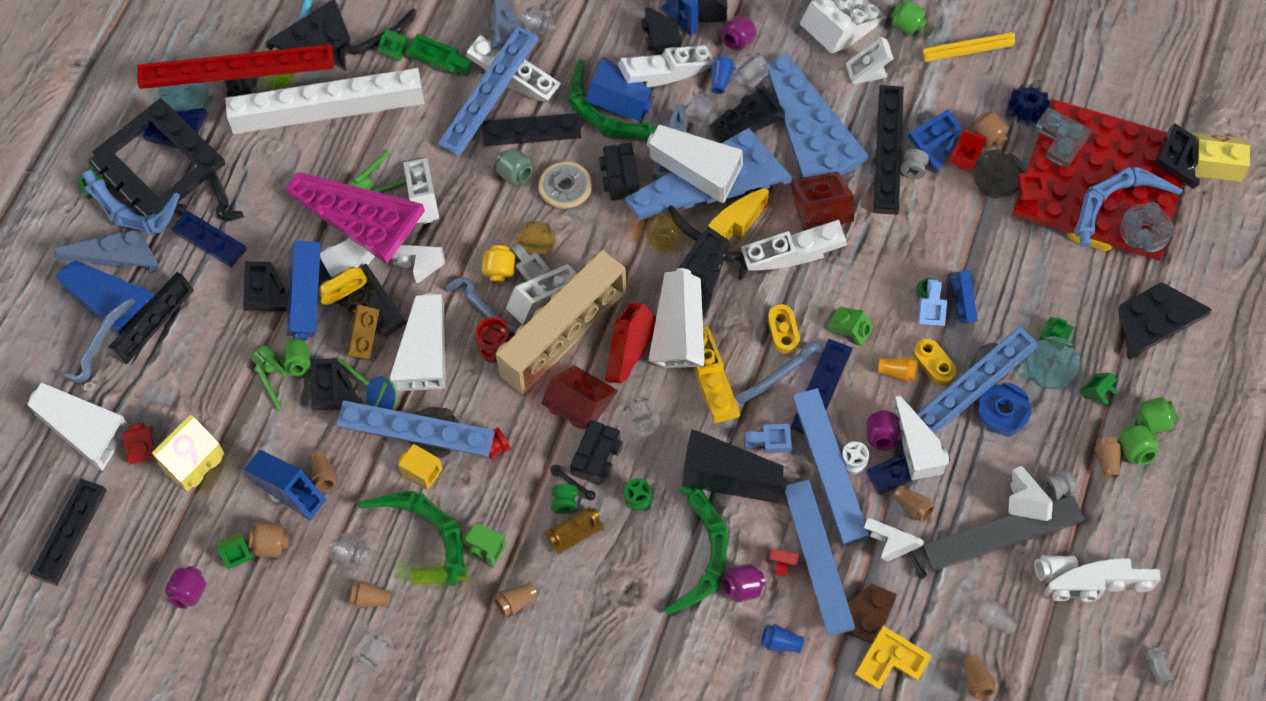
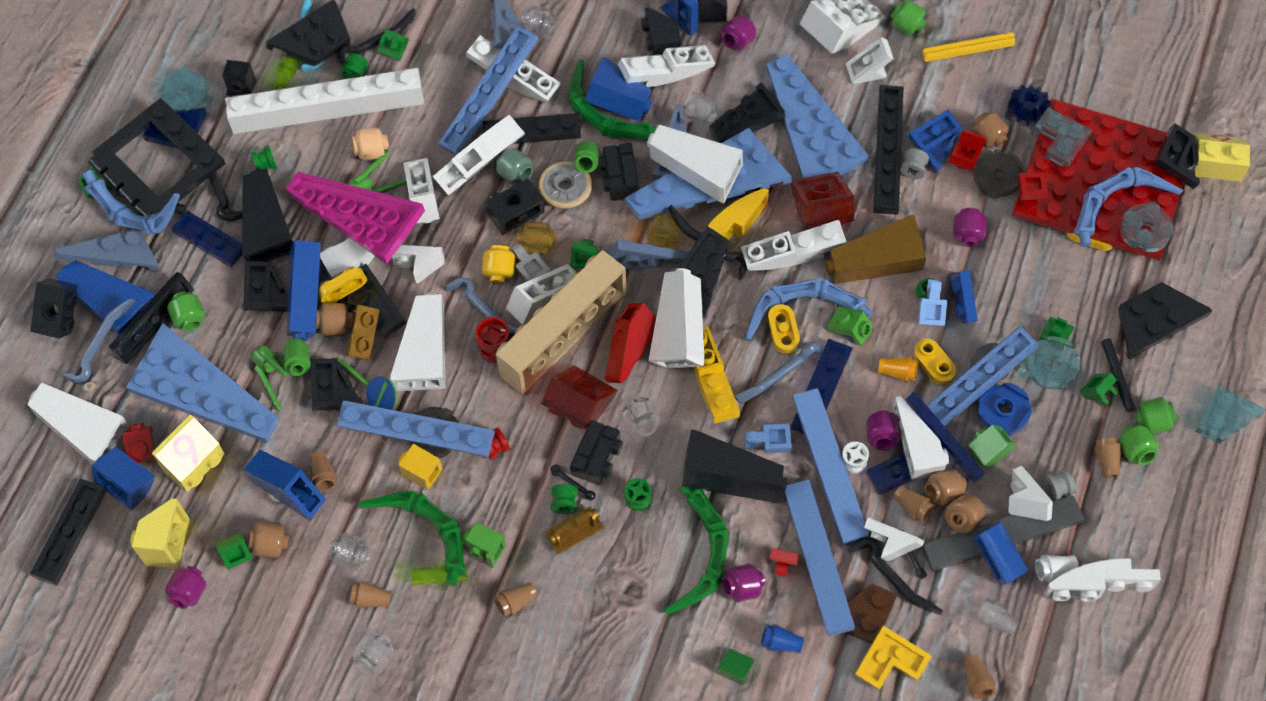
(44, 317): none -> black brick
(122, 477): none -> blue brick
(161, 535): none -> light yellow slope
(186, 311): none -> bright green head
(190, 383): none -> medium blue wing
(235, 66): red tile -> none
(263, 158): none -> green wheel
(263, 223): none -> black slope
(333, 319): none -> medium nougat head
(354, 66): none -> green wheel
(369, 143): none -> light nougat head
(438, 55): green hinge -> none
(478, 154): none -> white slope
(510, 217): none -> black brick
(582, 252): none -> green tile
(586, 157): none -> bright green brick
(643, 256): none -> sand blue wing
(721, 73): blue cone -> none
(735, 666): none -> green slope
(751, 69): clear head -> none
(810, 288): none -> medium blue animal
(880, 253): none -> pearl gold slope
(893, 577): none -> black piece
(945, 486): none -> medium nougat head
(947, 440): none -> clear blue tile
(964, 513): none -> medium nougat head
(969, 227): none -> magenta head
(991, 445): none -> bright green brick
(1000, 553): none -> blue brick
(1118, 374): none -> black bar
(1159, 666): light grey pin -> none
(1227, 415): none -> clear light blue wing

